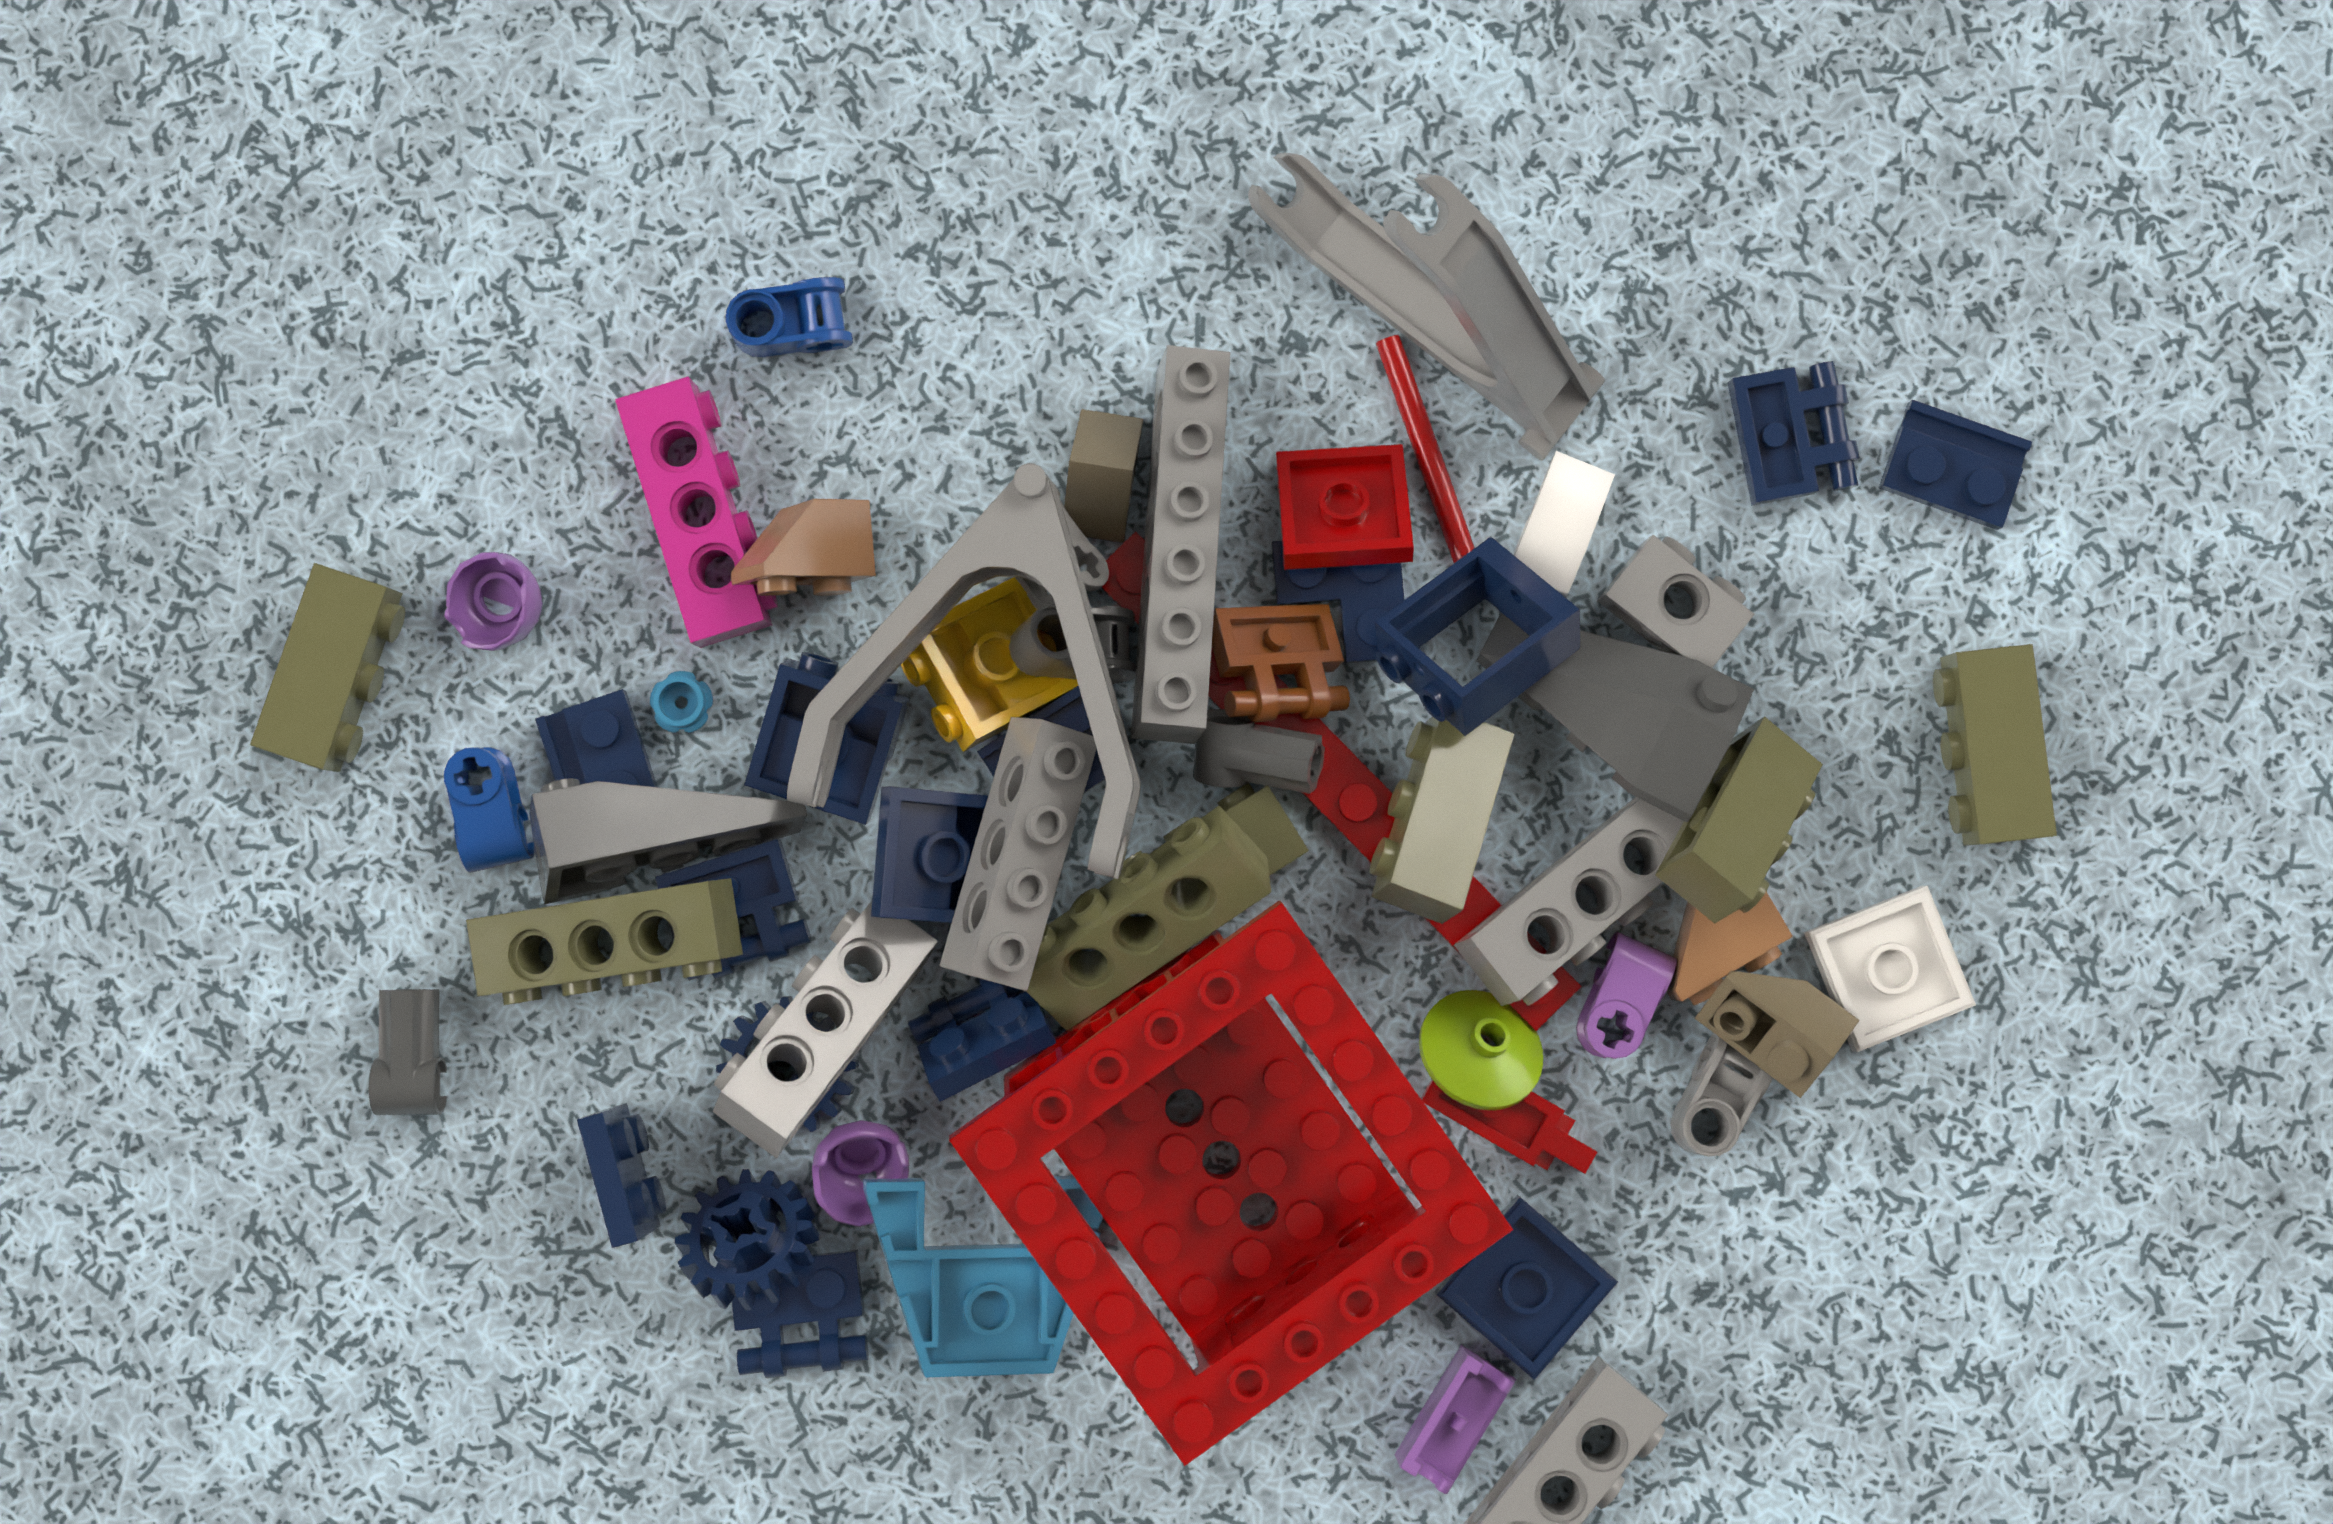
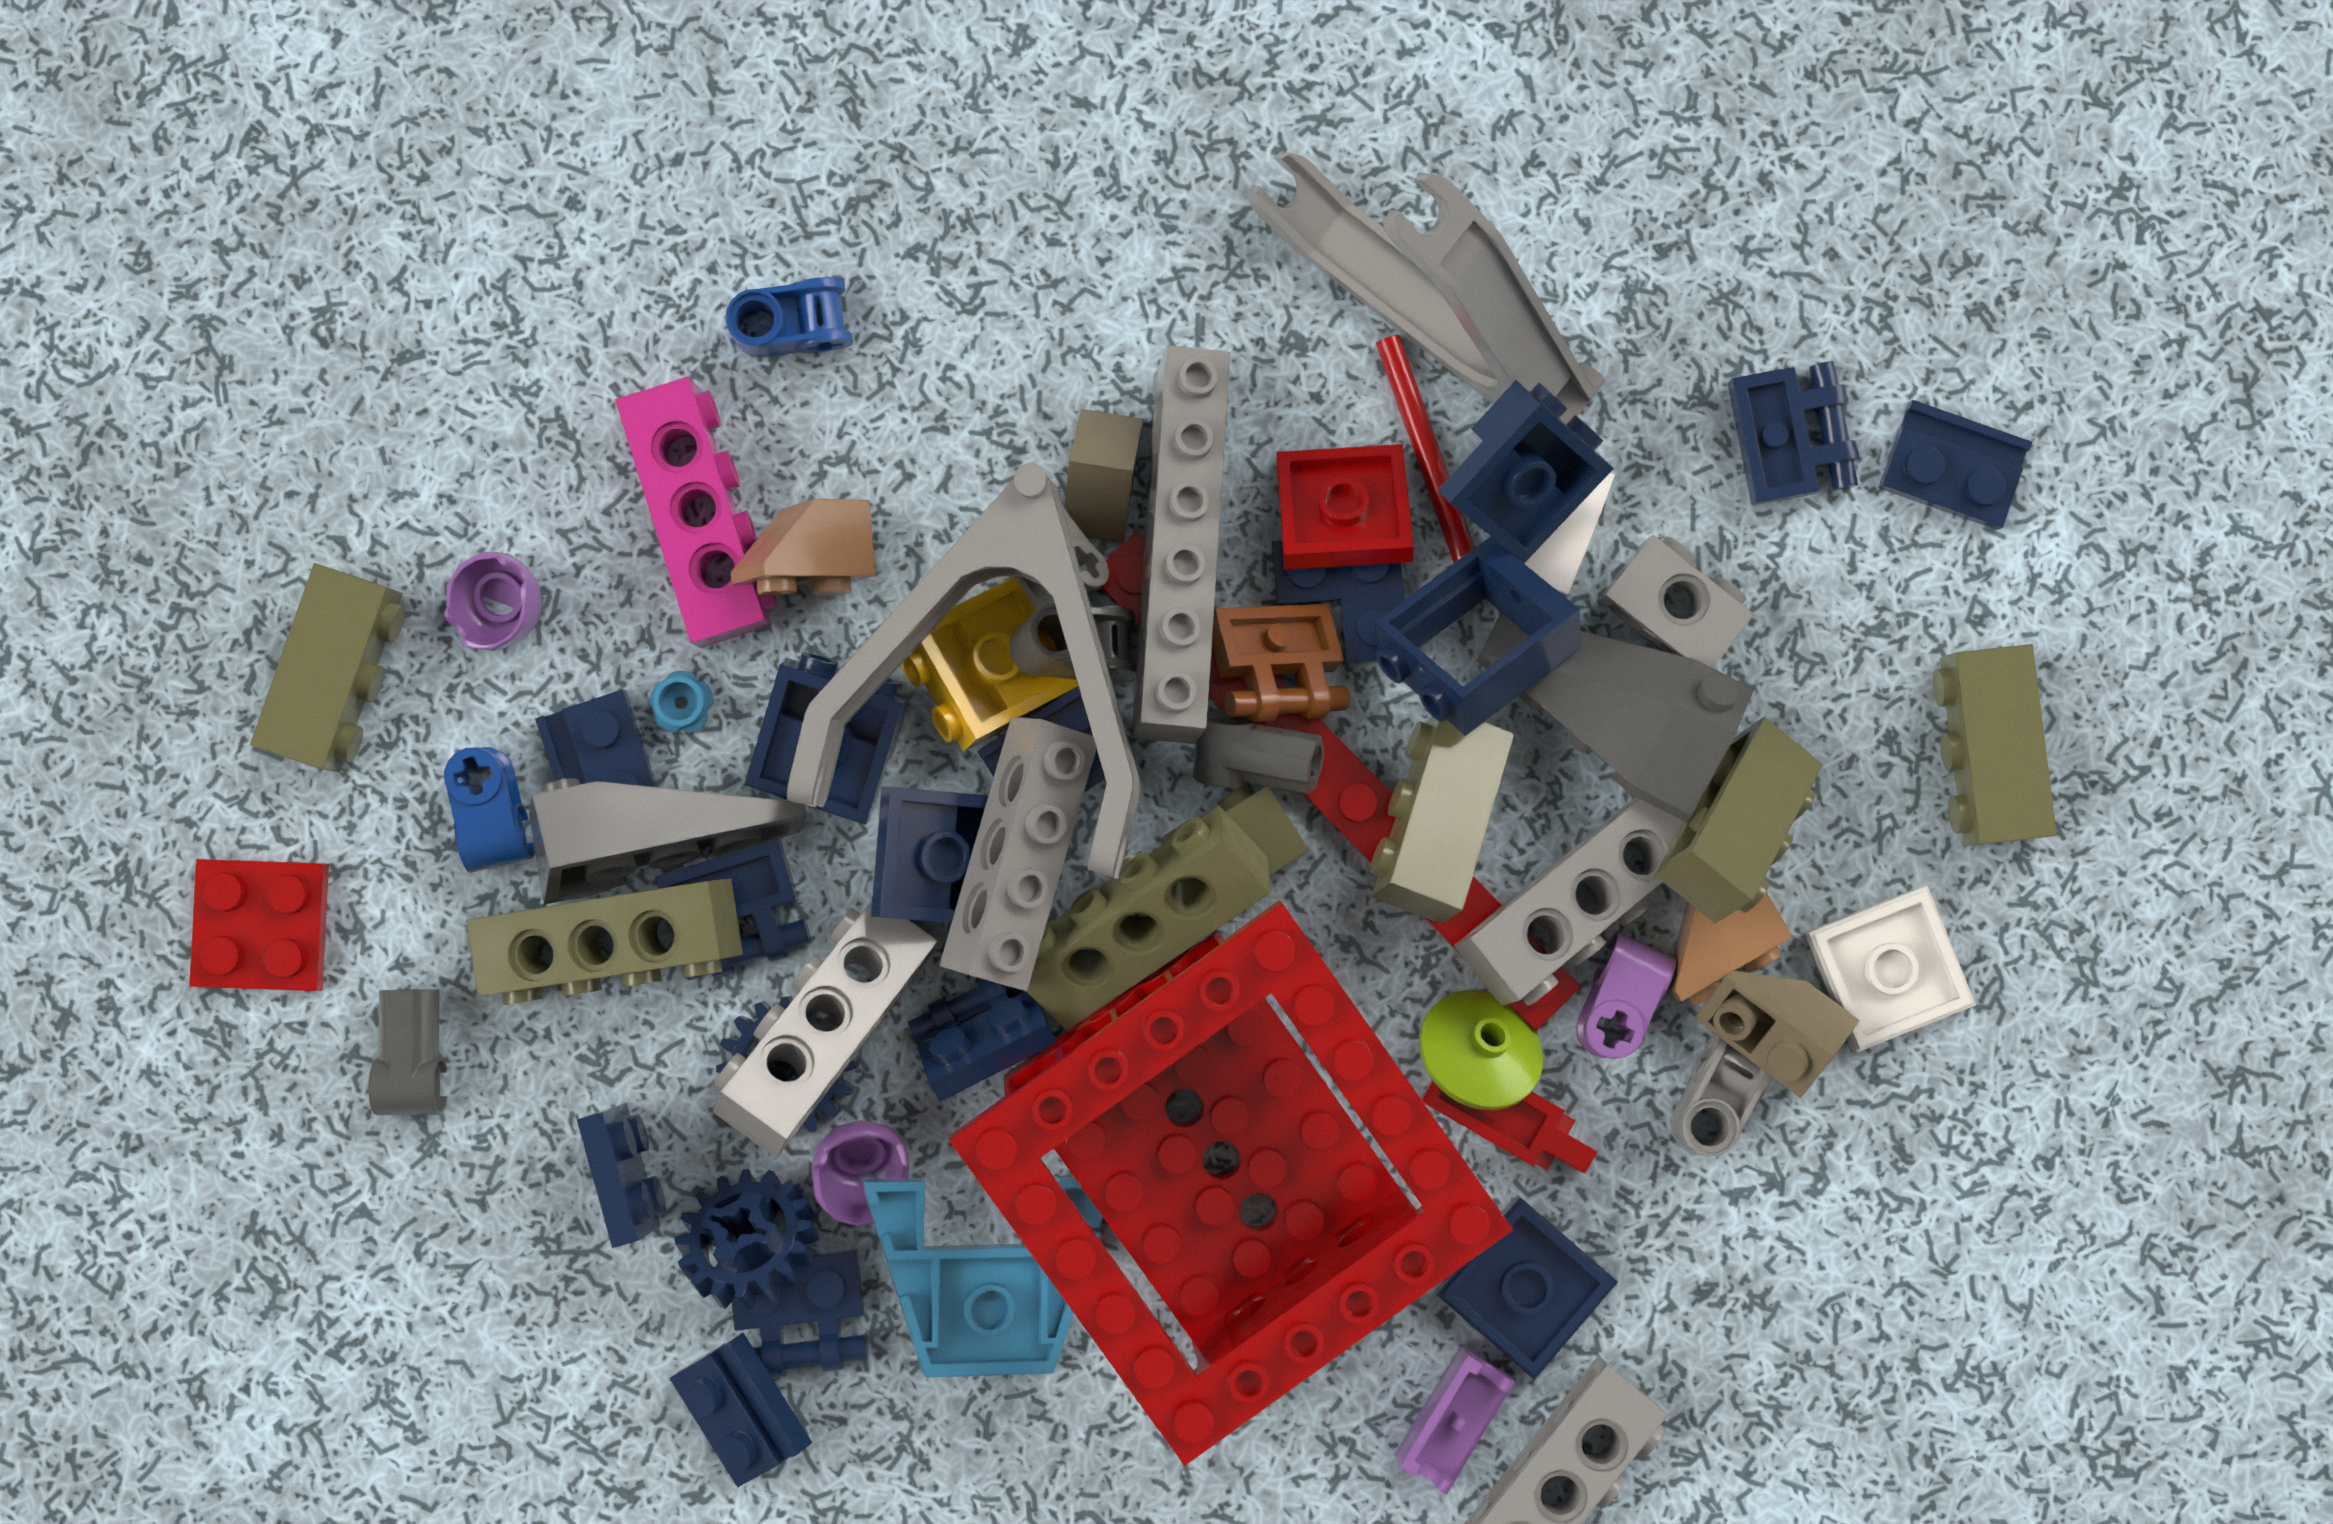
(259, 925): none -> red plate
(740, 1410): none -> dark blue plate
(1526, 470): none -> dark blue plate

